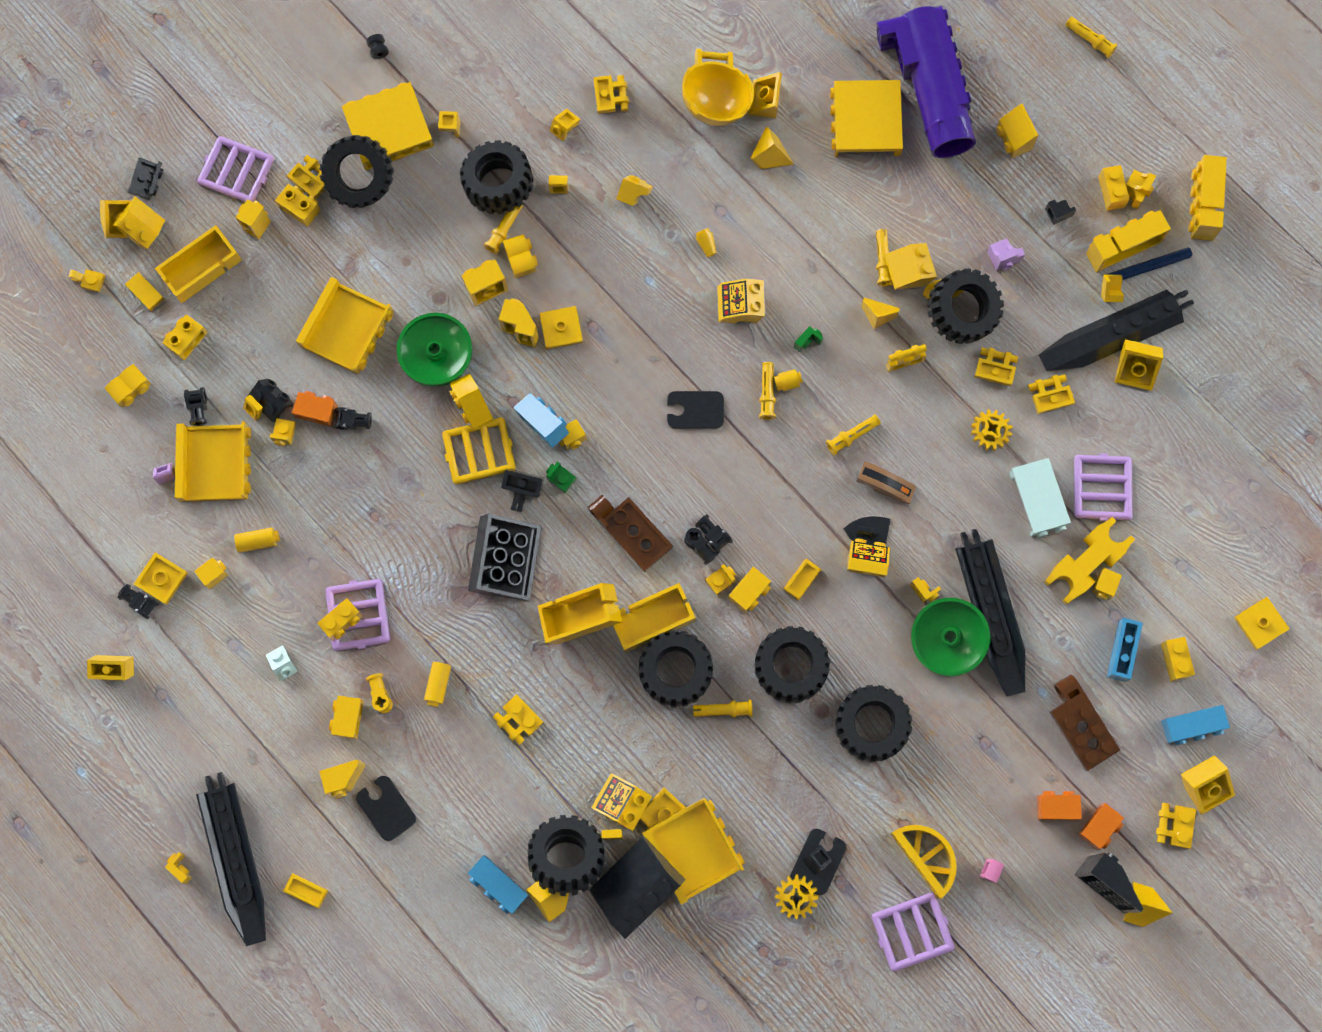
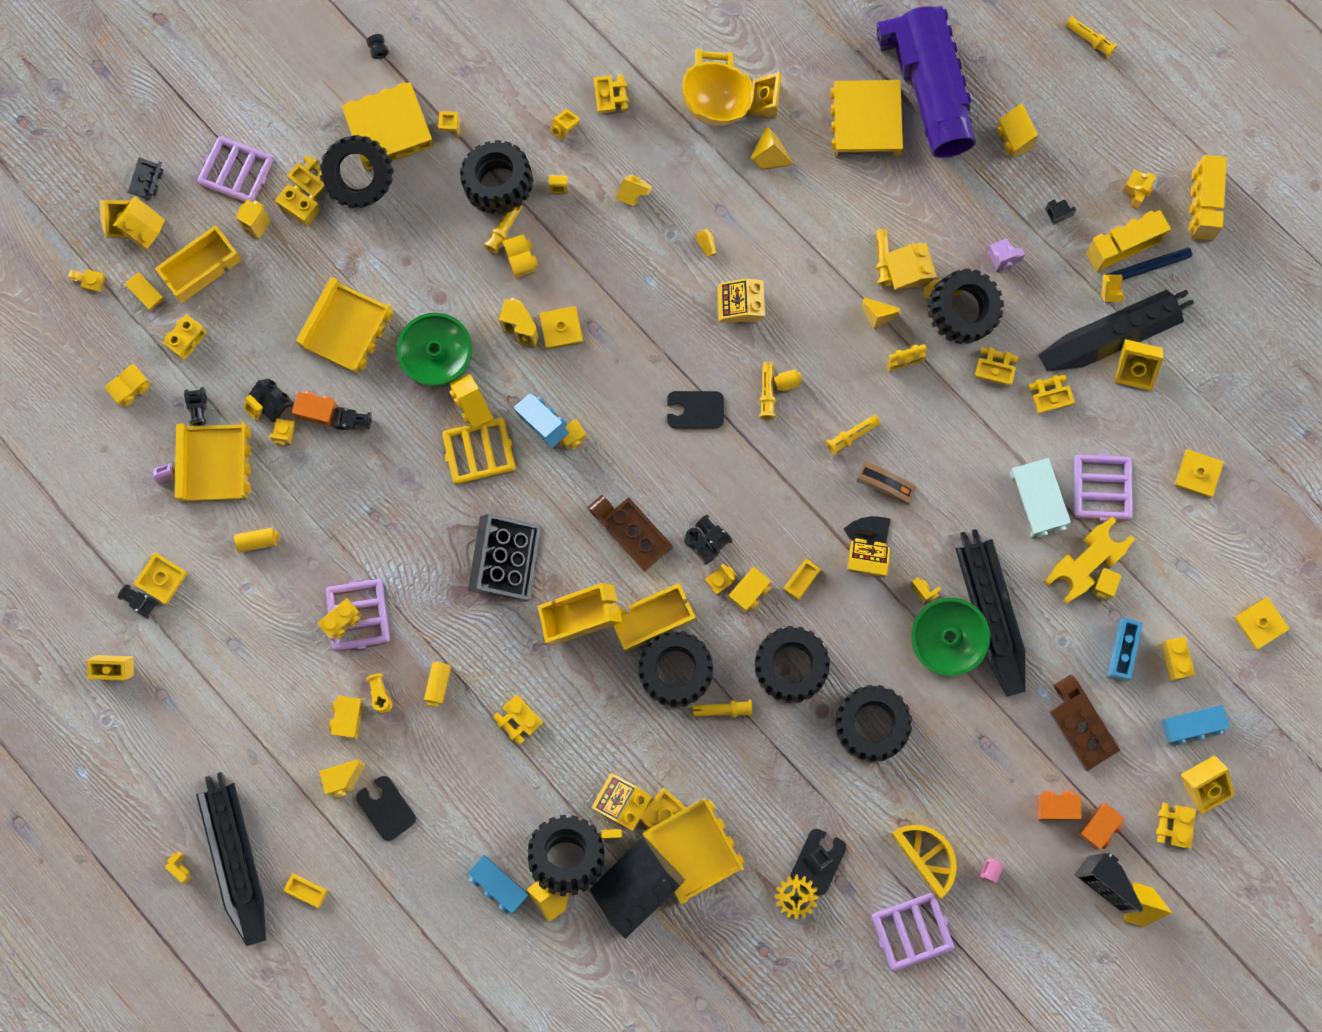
(211, 572): yellow brick -> none
(281, 663): light aqua bracket -> none
(484, 282): yellow brick -> none
(522, 485): black brick -> none
(560, 477): green bracket -> none
(805, 339): green bracket -> none
(987, 424): yellow gear -> none
(1113, 187): yellow brick -> none
(1199, 473): none -> yellow plate

